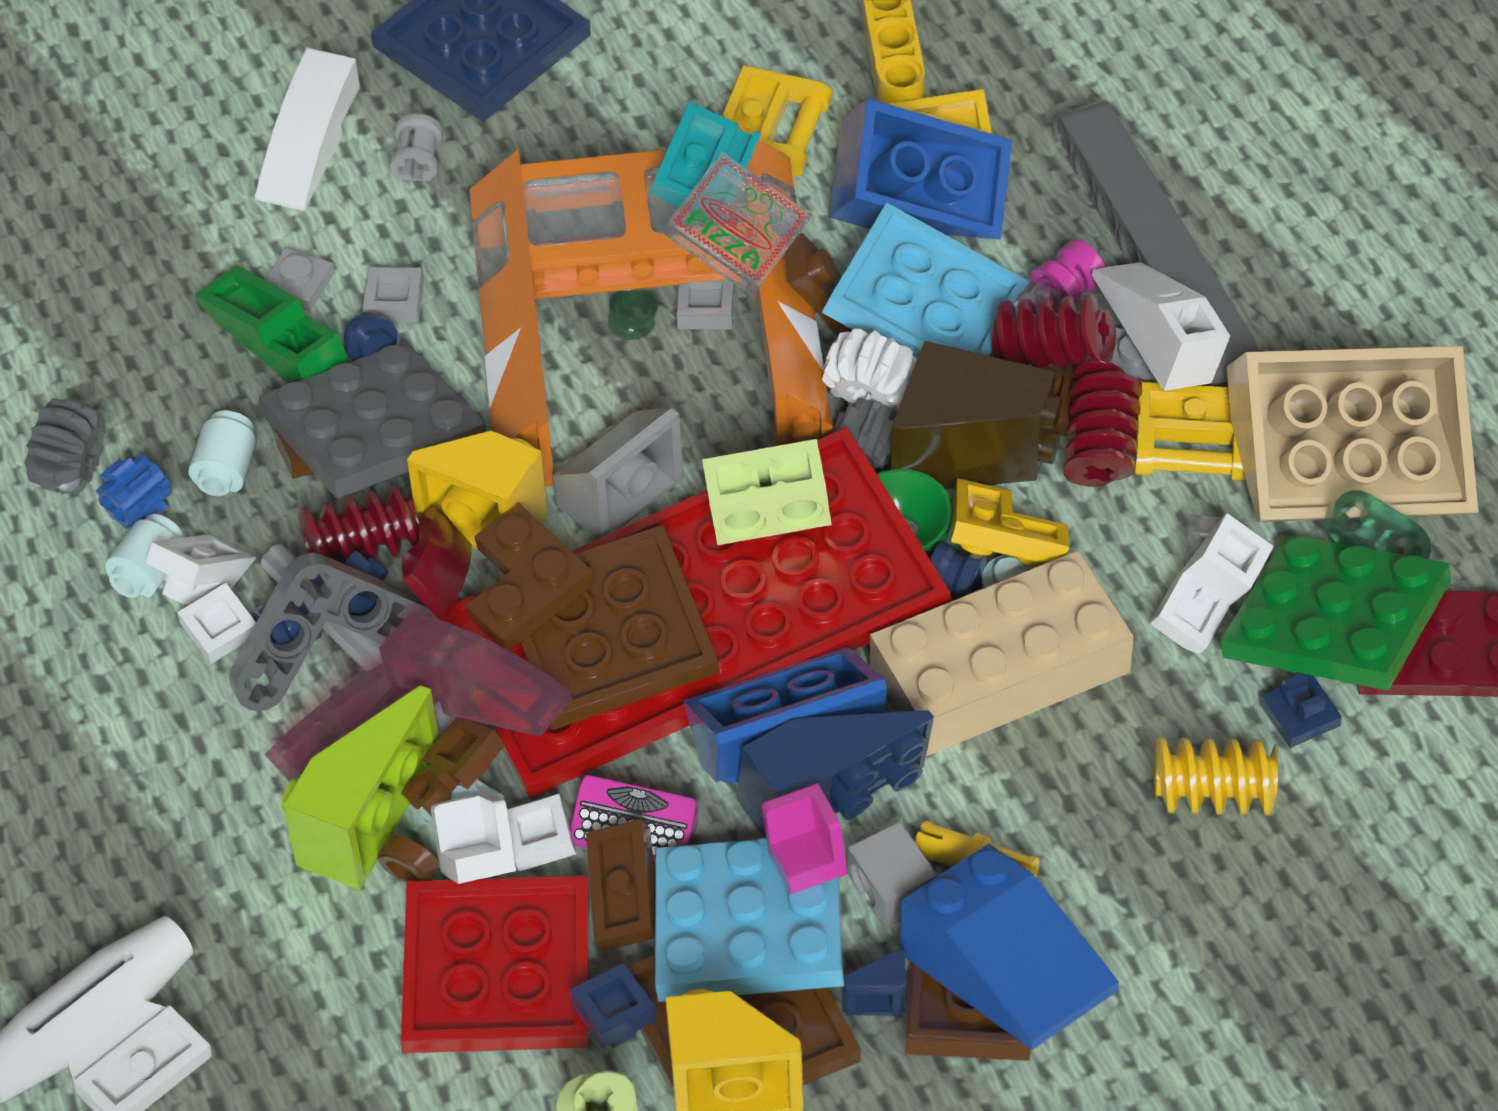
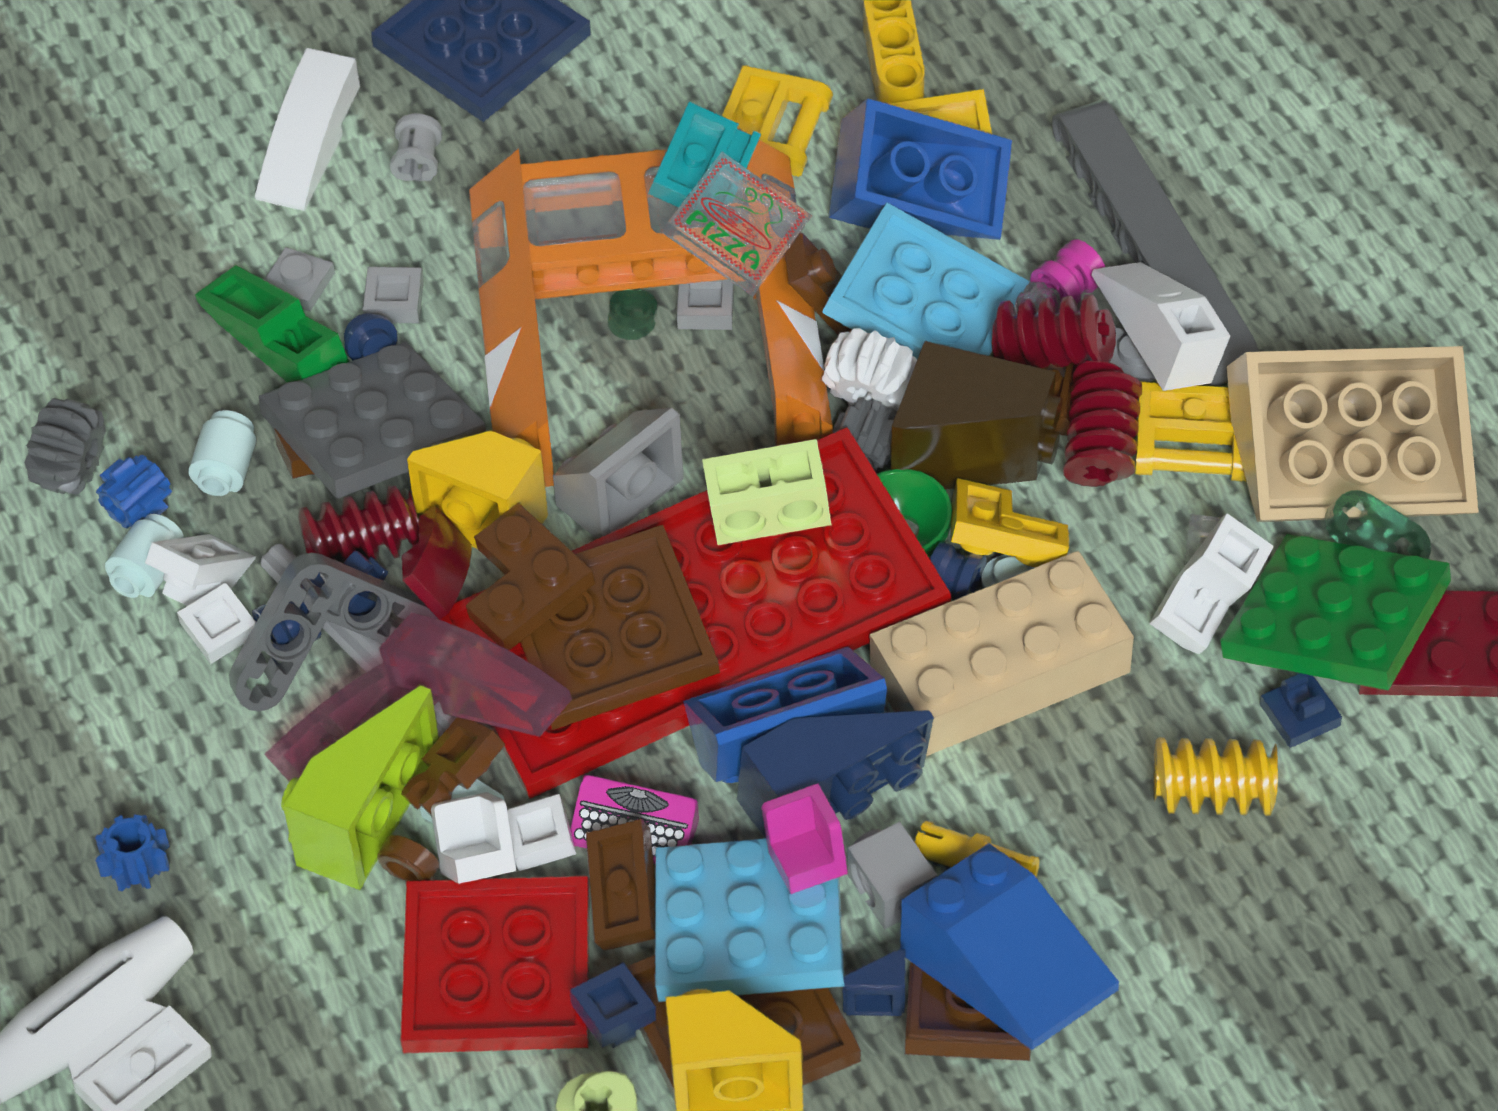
(134, 866): none -> blue gear

